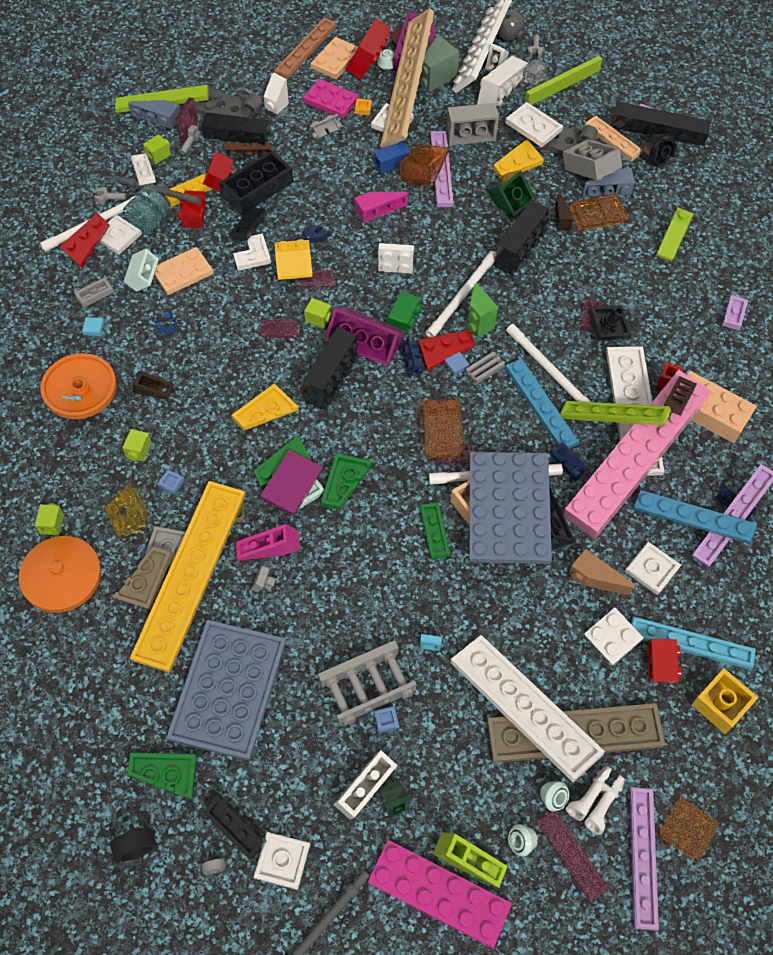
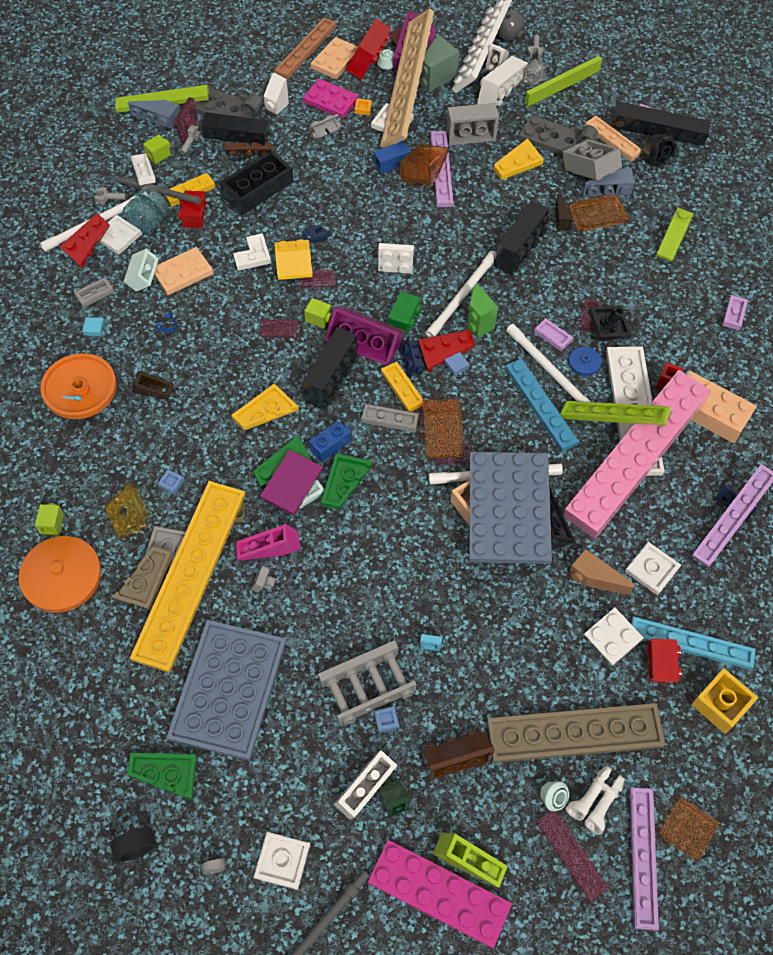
(137, 445): lime brick -> none
(218, 170): red brick -> none
(235, 826): black plate -> none
(248, 224): black plate -> none
(330, 441): none -> blue brick
(379, 203): dark pink slope -> none
(390, 418): none -> light grey tile
(402, 387): none -> yellow plate
(434, 531): green tile -> none
(457, 755): none -> reddish brown slope
(485, 362): light grey tile -> none
(511, 193): dark green slope -> none
(522, 839): light aqua cone -> none
(527, 708): white plate -> none
(534, 124): white plate -> none
(553, 334): none -> lavender tile
(570, 462): dark blue hinge -> none
(585, 361): none -> blue piece
(675, 407): dark brown slope -> none
(696, 516): dark azure plate -> none

